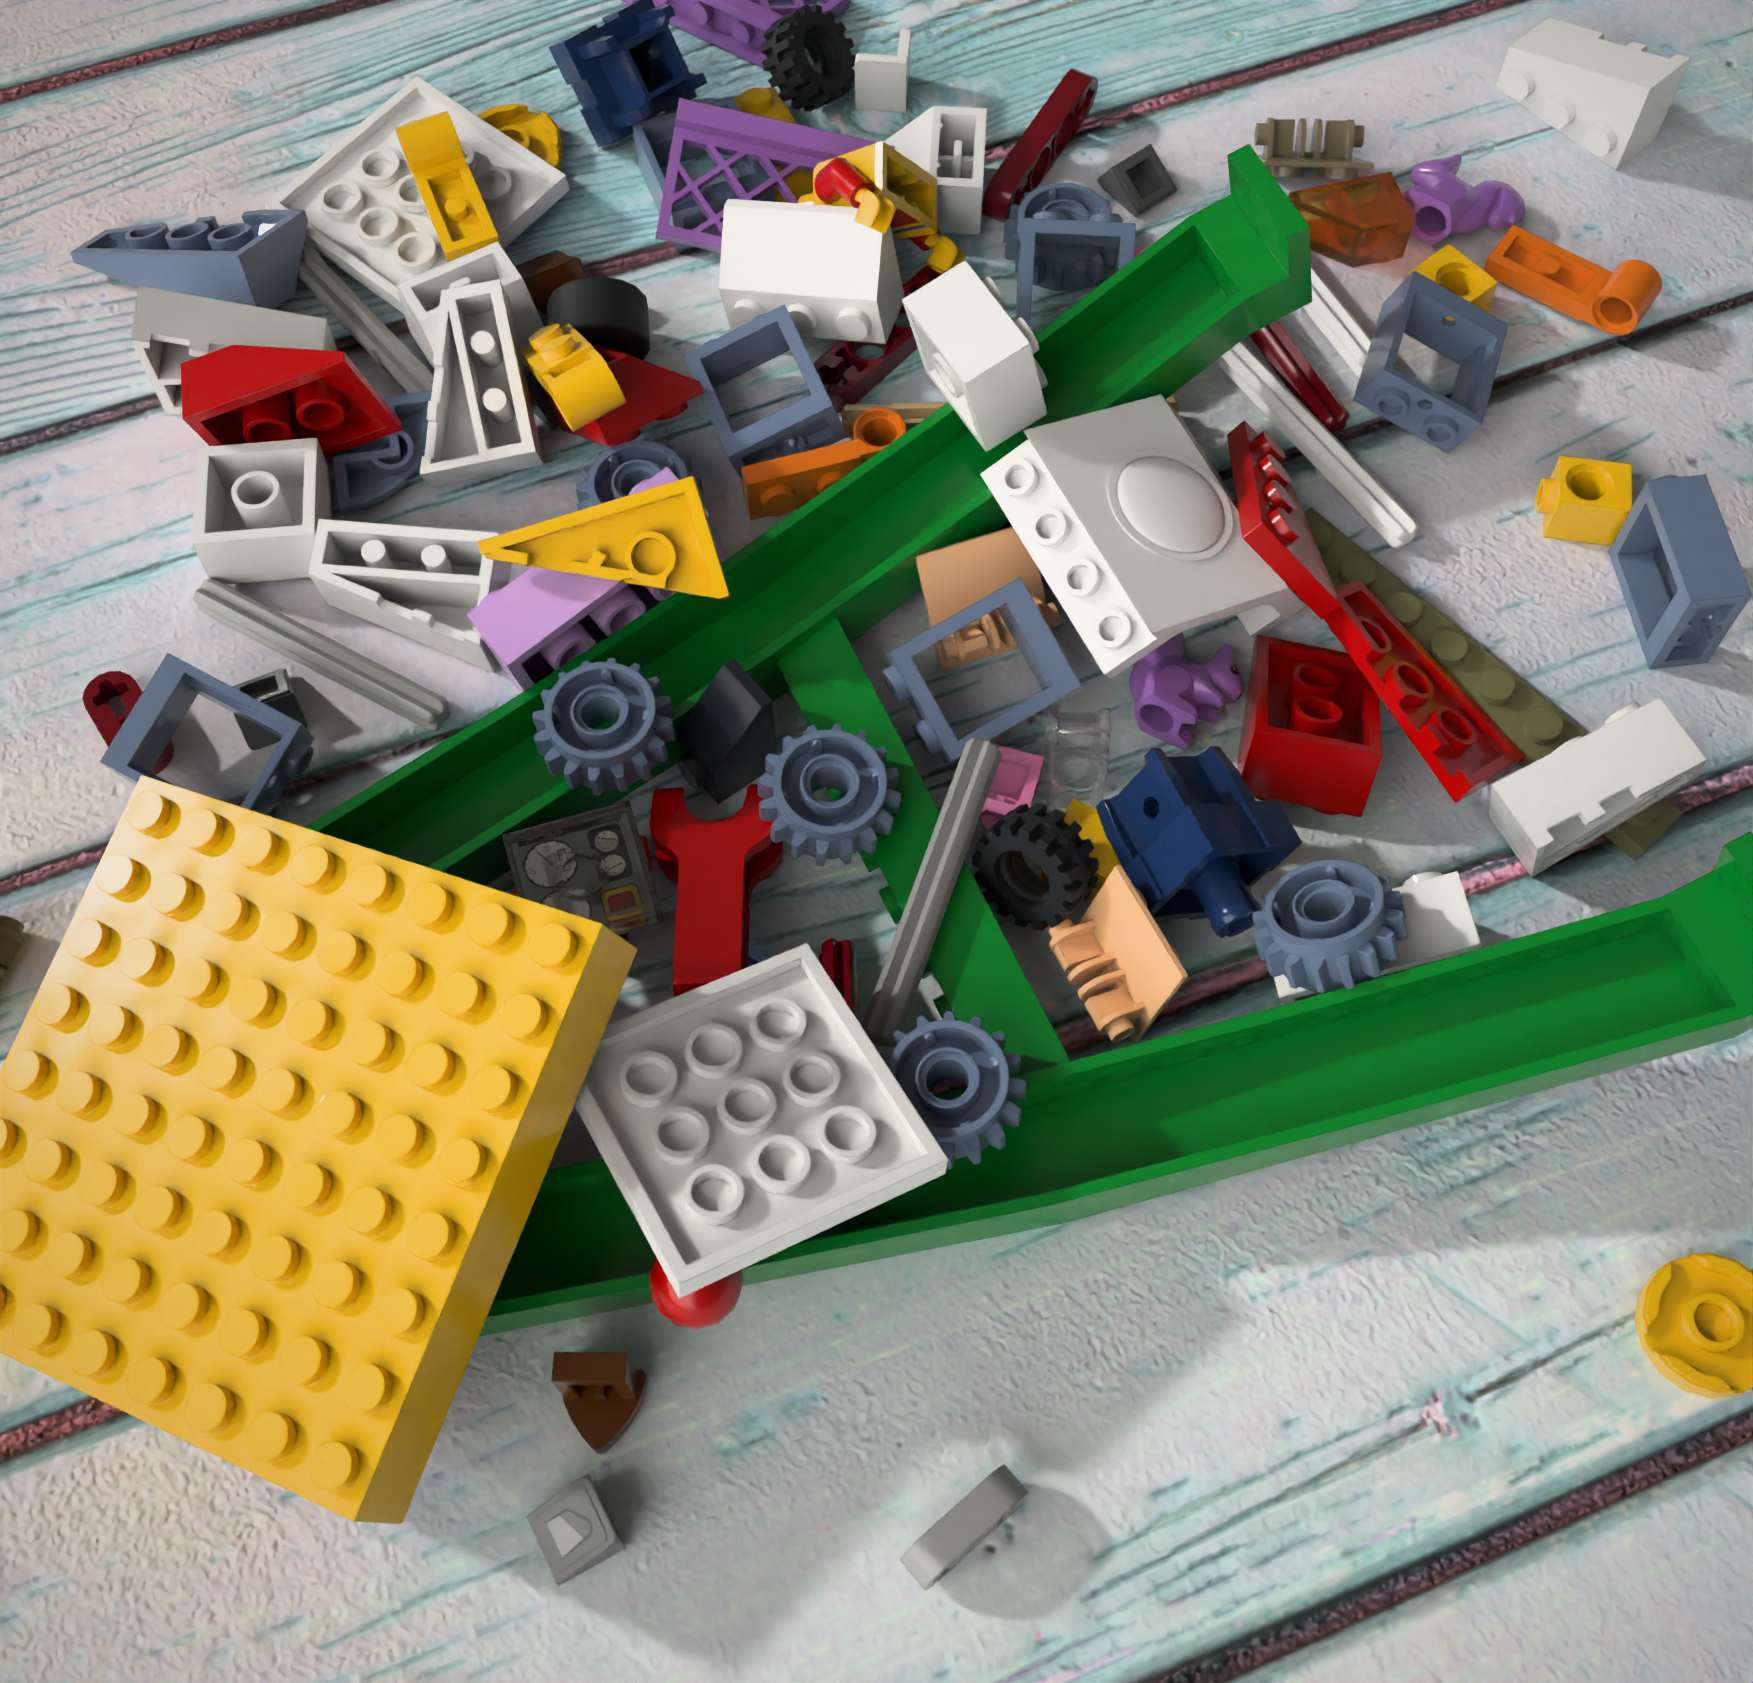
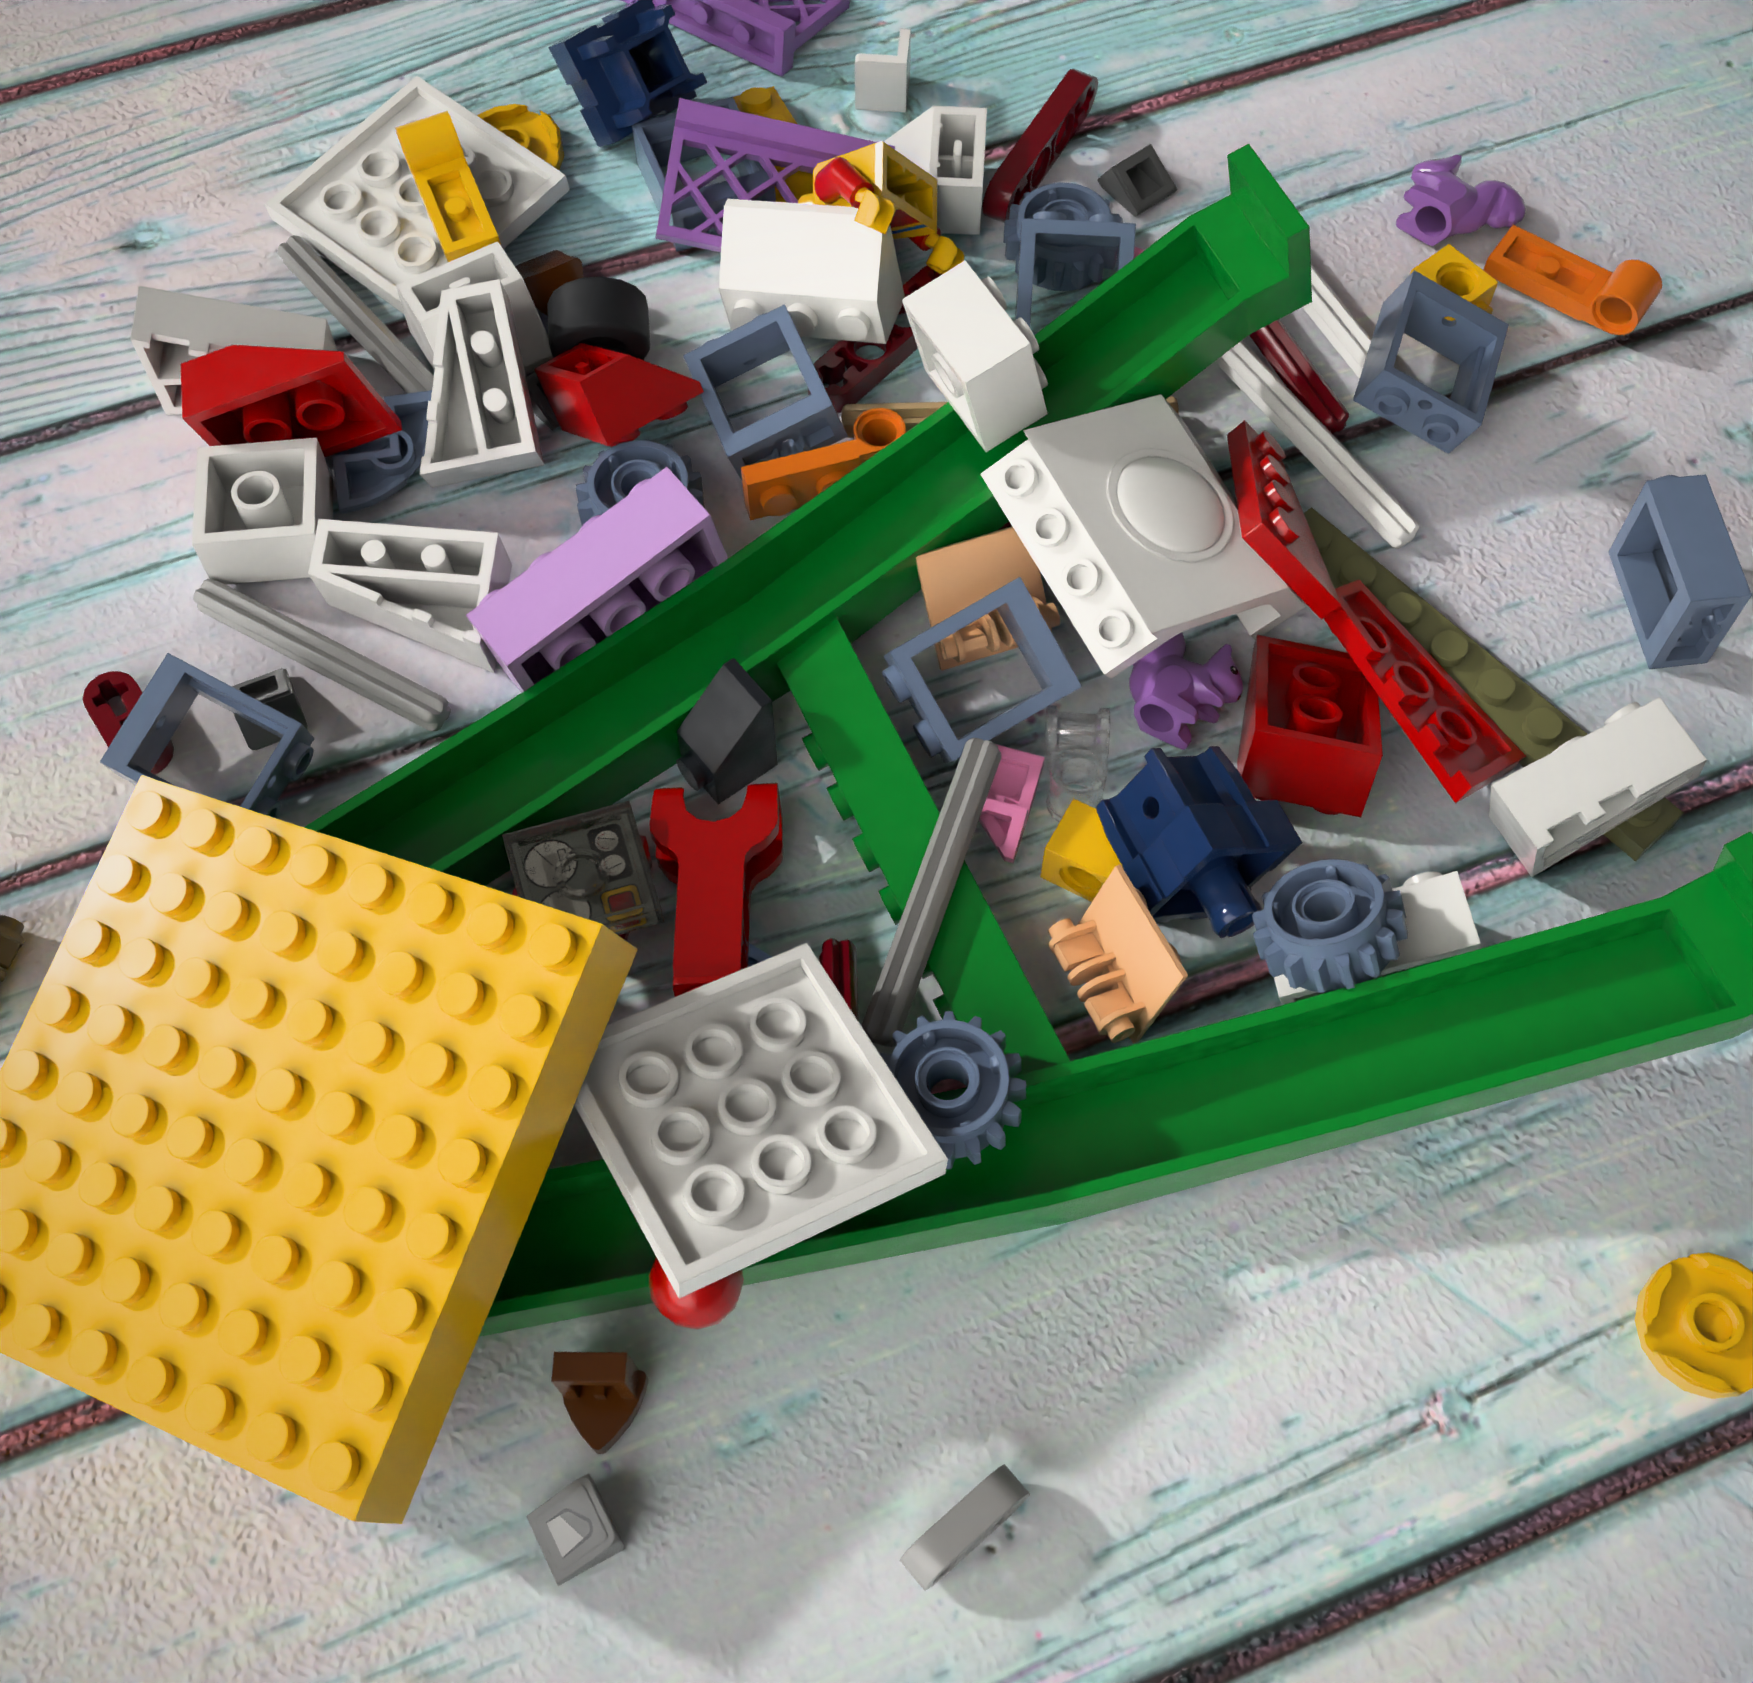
(231, 263): sand blue wedge -> none
(572, 374): yellow plate -> none
(609, 756): sand blue gear -> none
(639, 539): yellow wing -> none
(790, 68): black tyre -> none
(837, 762): sand blue gear -> none
(1054, 847): black tyre -> none
(1333, 162): dark tan hinge -> none
(1356, 219): clear orange slope -> none
(1585, 500): yellow brick -> none
(1592, 88): white wedge -> none

